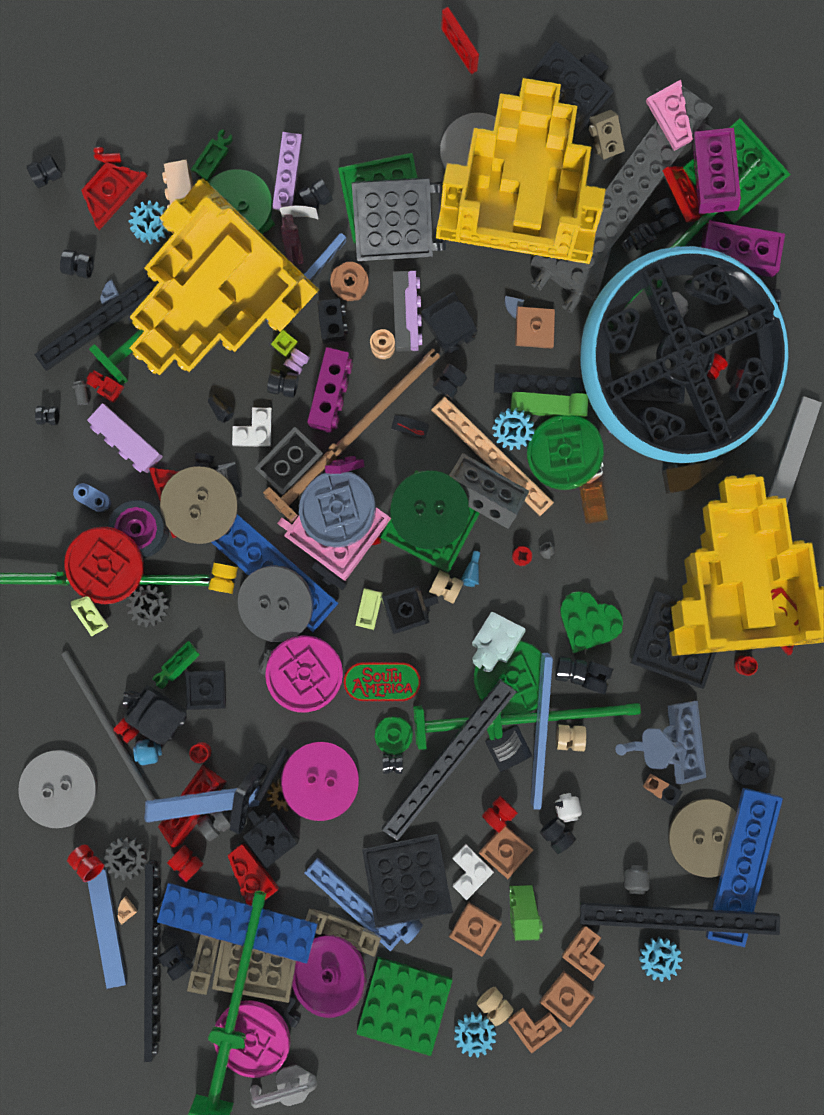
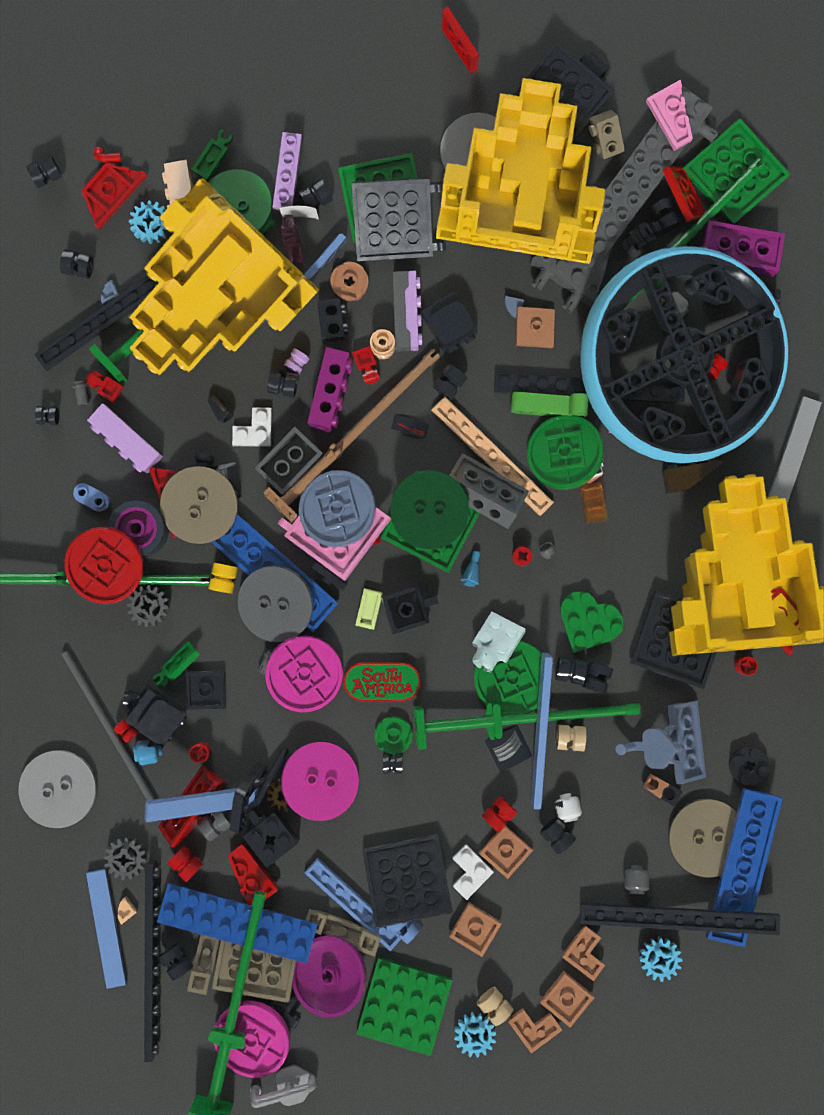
(85, 863): red wheel -> none
(89, 615): yellowish green slope -> none
(284, 343): lime plate -> none
(341, 466): magenta plate -> none
(365, 360): none -> red plate
(443, 579): tan wheel -> none
(449, 759): black plate -> none
(518, 435): medium azure gear -> none
(524, 914): bright green wedge -> none
(716, 170): magenta brick -> none

